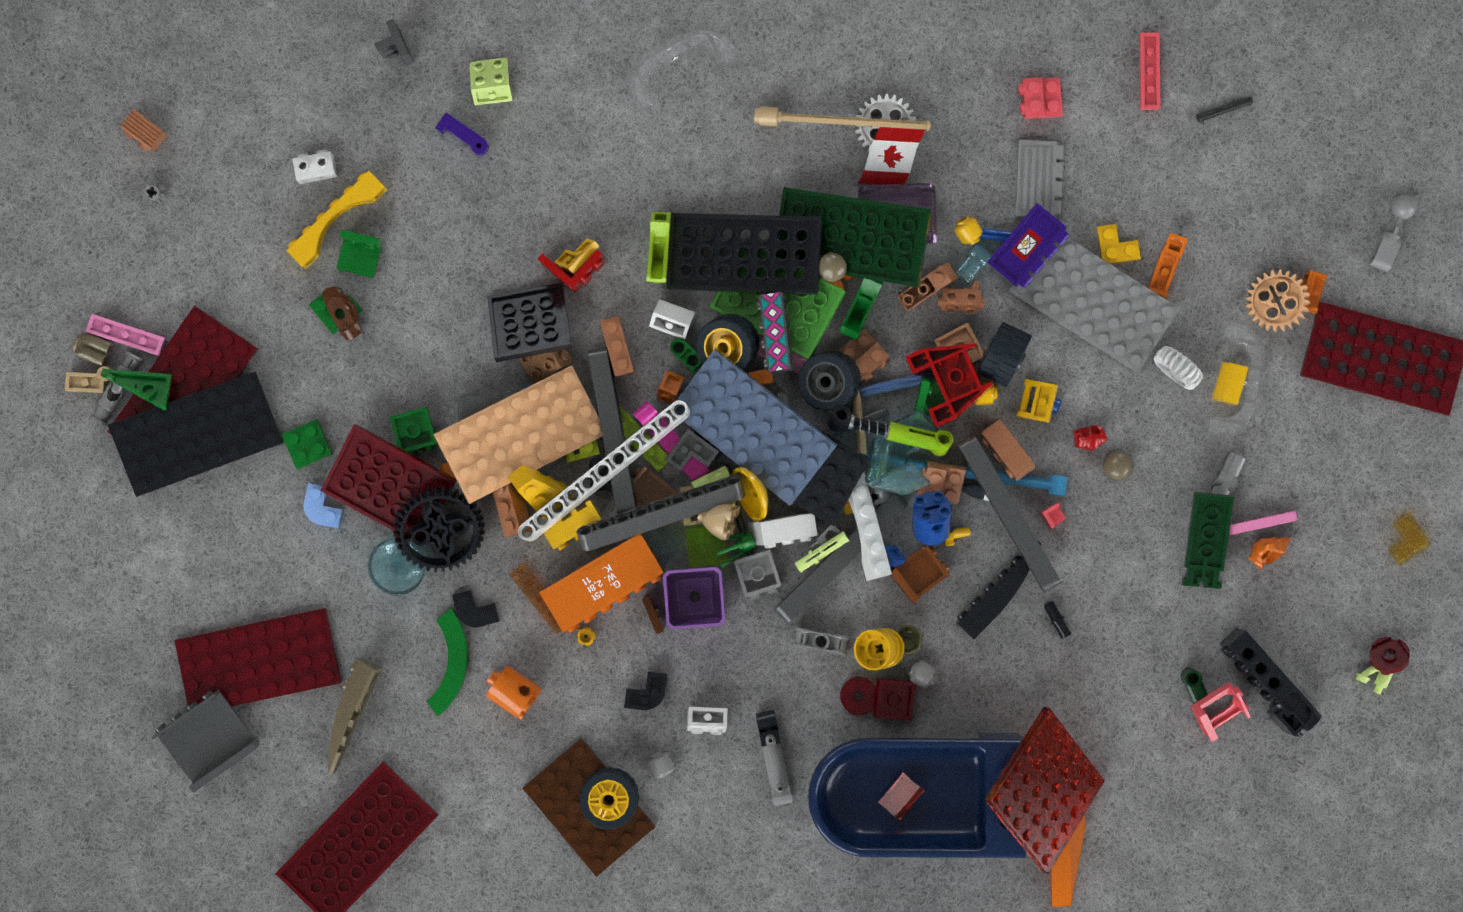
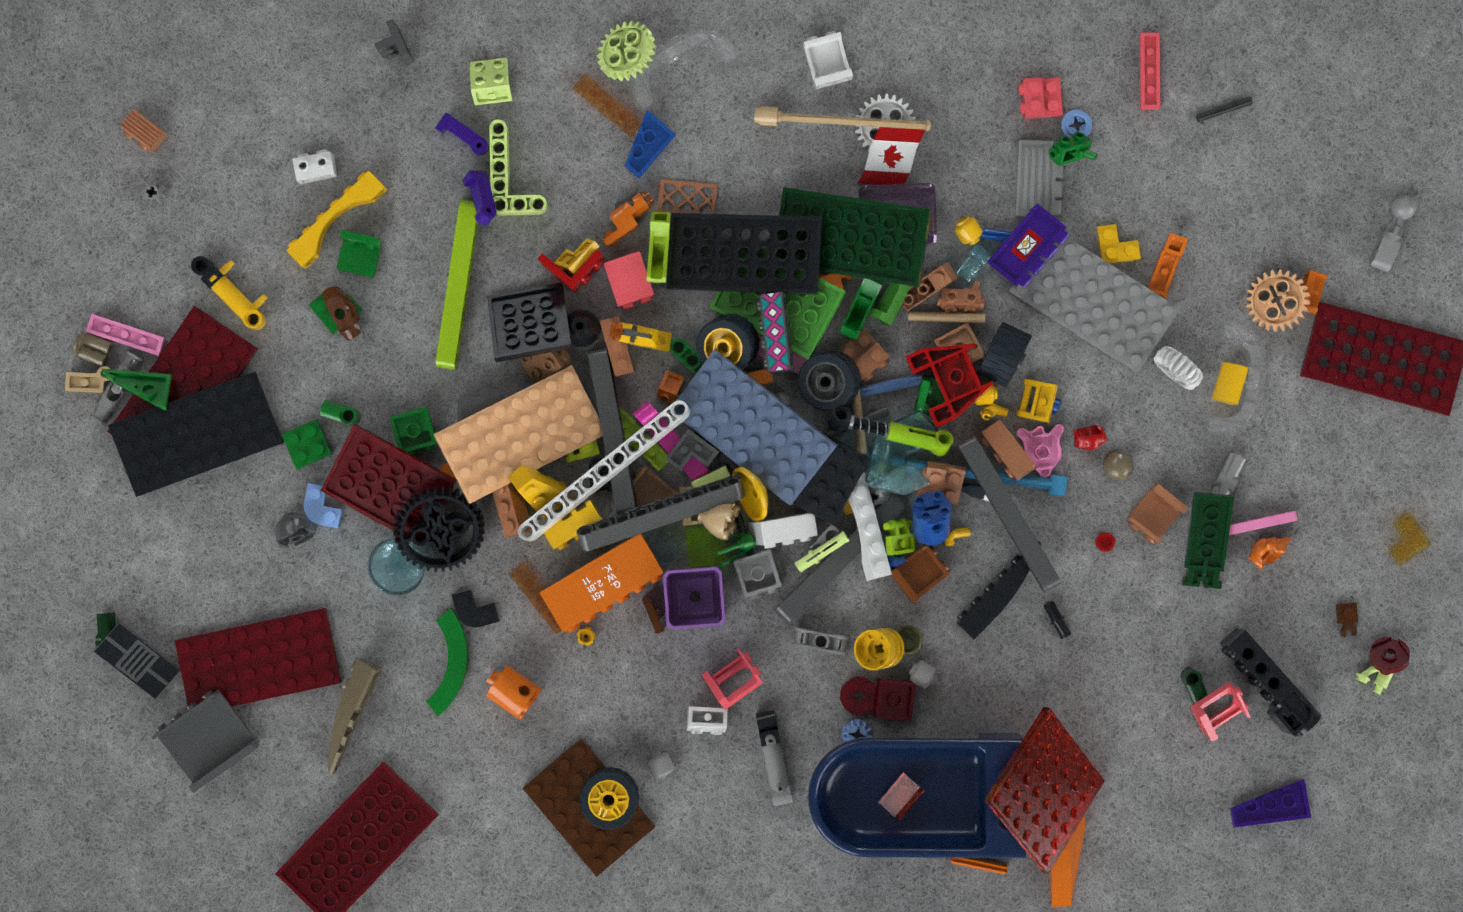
(105, 624): none -> dark green piece
(137, 660): none -> black tile
(229, 293): none -> yellow piece
(293, 529): none -> dark grey cylinder
(339, 412): none -> green piece
(457, 286): none -> lime beam
(482, 196): none -> dark purple leg
(504, 177): none -> yellowish green beam
(590, 329): none -> black piece
(607, 105): none -> clear orange tile
(625, 214): none -> orange plate
(626, 51): none -> yellowish green gear
(629, 280): none -> coral panel
(641, 336): none -> yellow plate
(648, 144): none -> blue wing
(650, 697): black plate -> none
(672, 319): white brick -> none
(679, 184): none -> nougat window
(726, 672): none -> coral panel
(827, 60): none -> white panel
(832, 267): dark tan hair -> none
(852, 726): none -> light blue gear
(890, 303): none -> bright green leg
(900, 542): none -> lime plate
(946, 317): none -> tan piece
(983, 864): none -> orange axle
(993, 409): none -> yellow arm
(1042, 447): none -> bright pink tile
(1052, 515): coral panel -> none
(1071, 149): none -> green brick
(1081, 117): none -> light blue gear
(1105, 542): none -> red tile
(1155, 513): none -> nougat panel
(1276, 806): none -> dark purple wing
(1347, 614): none -> reddish brown plate

